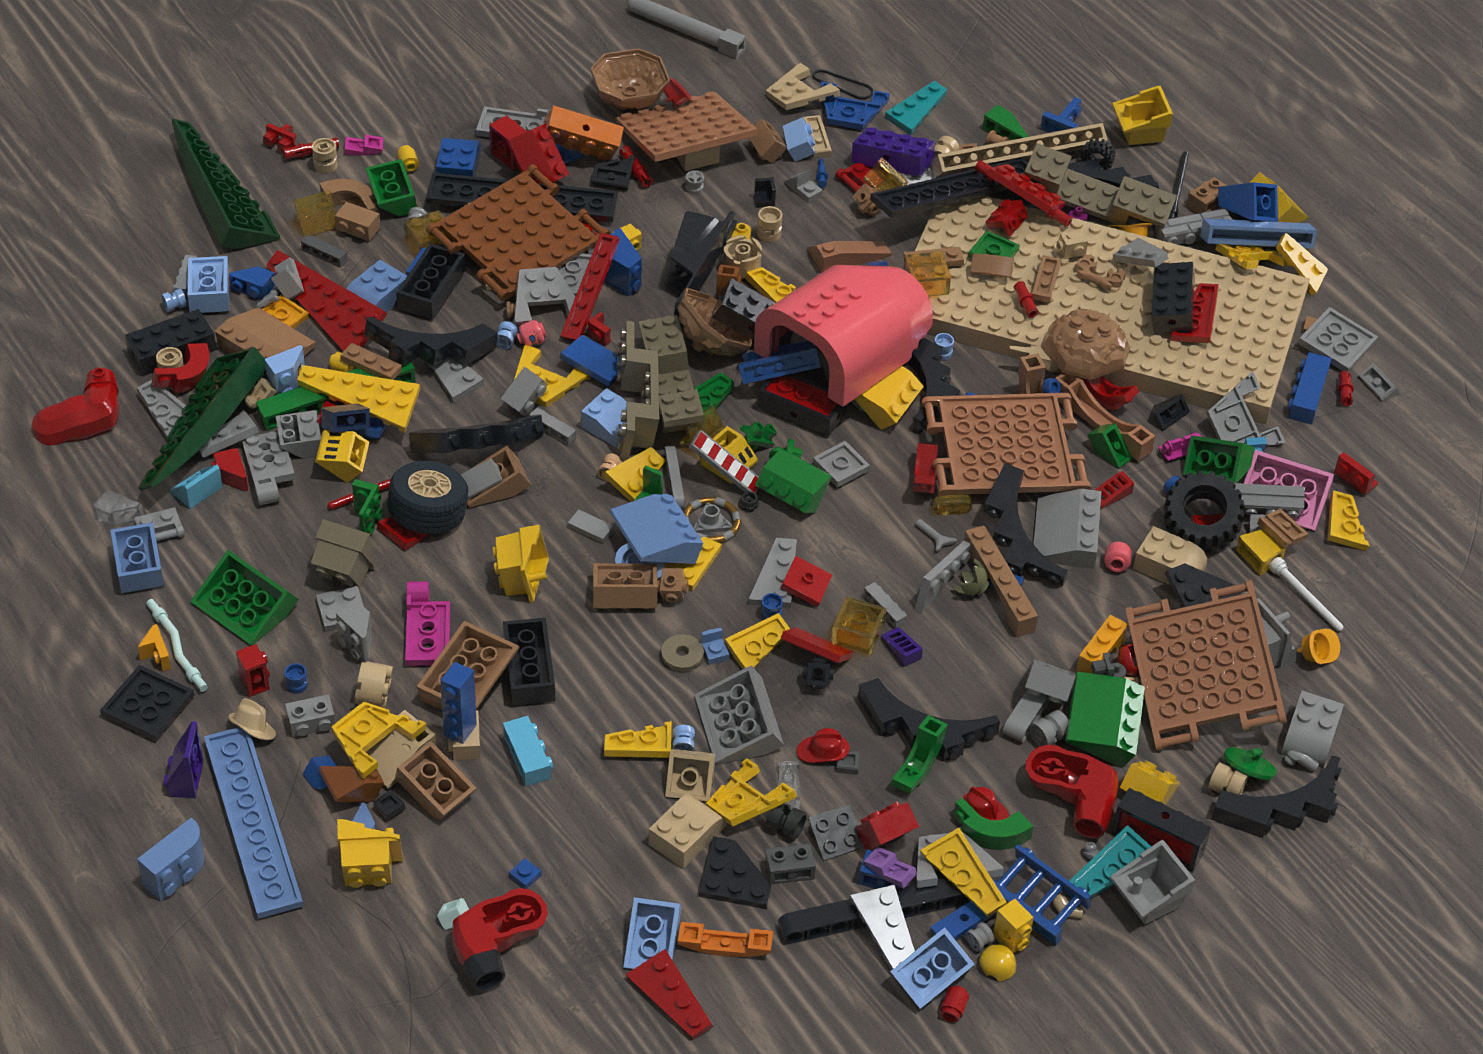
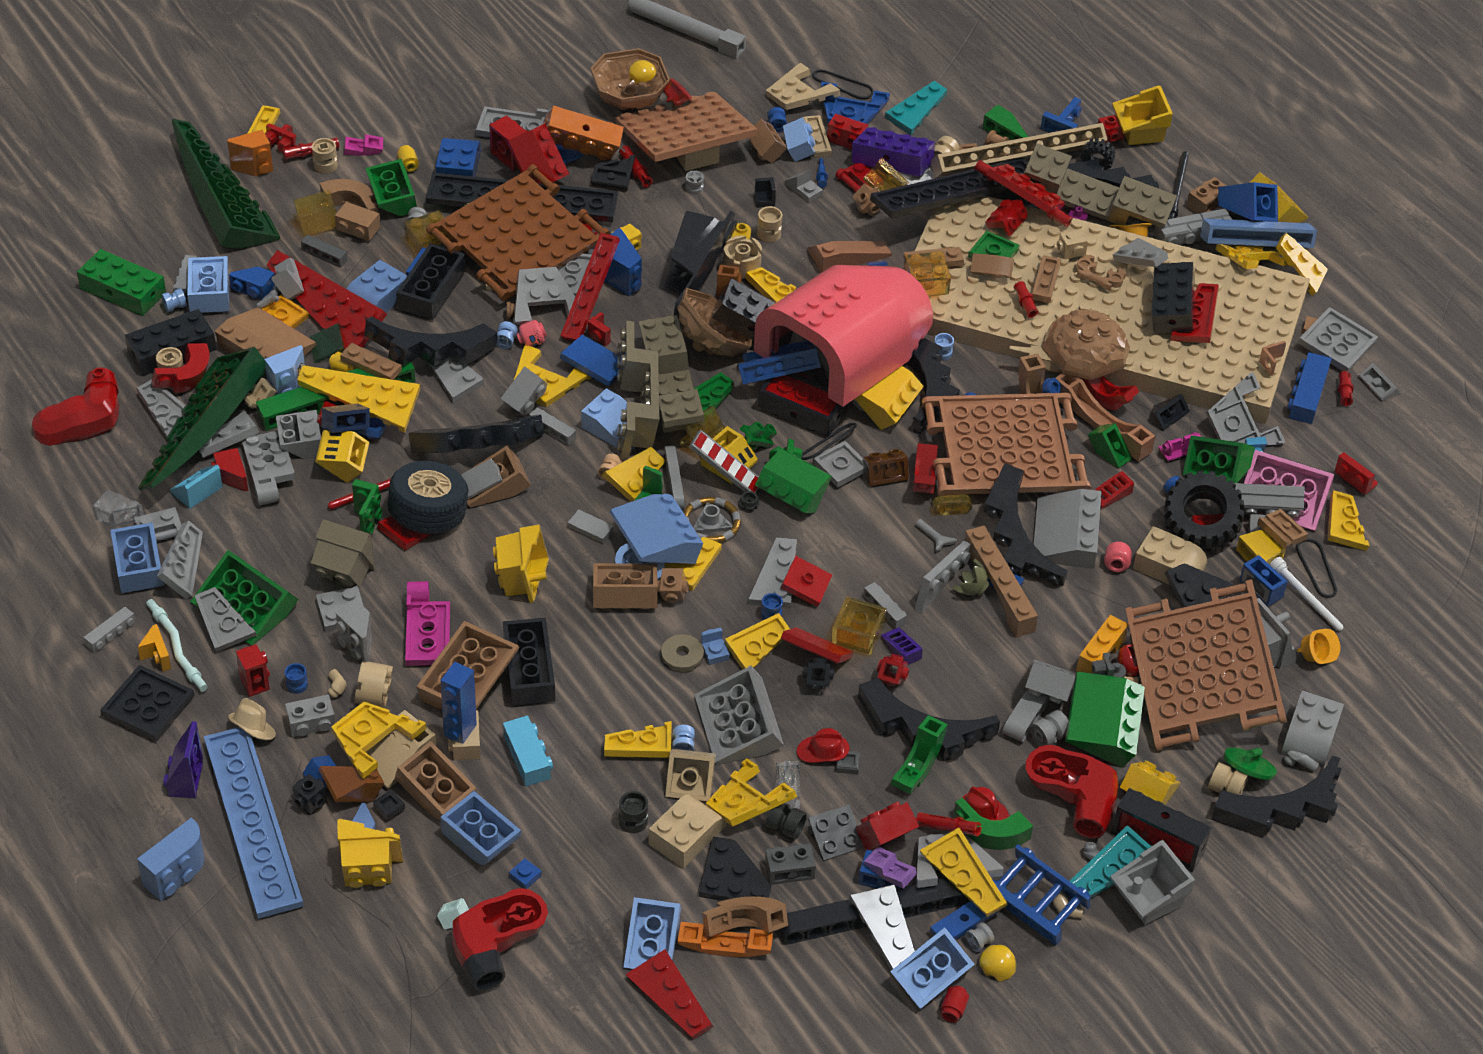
(109, 629): none -> light grey piece
(121, 282): none -> green brick
(182, 560): none -> light grey wing
(222, 621): none -> light grey wing
(250, 153): none -> orange slope
(265, 115): none -> yellow tile
(309, 794): none -> black brick
(327, 343): none -> clear green piece
(338, 684): none -> tan arm
(478, 828): none -> medium blue brick
(633, 812): none -> pearl dark grey wheel
(641, 71): none -> yellow hair
(745, 911): none -> medium nougat arch
(777, 118): none -> blue wheel
(826, 438): none -> black piece
(844, 130): none -> red brick
(885, 670): none -> red brick
(887, 467): none -> reddish brown bracket
(948, 824): none -> red pin
(1013, 926): yellow brick -> none
(1112, 128): none -> red brick
(1267, 582): none -> blue brick
(1270, 353): none -> nougat bracket
(1327, 566): none -> black piece

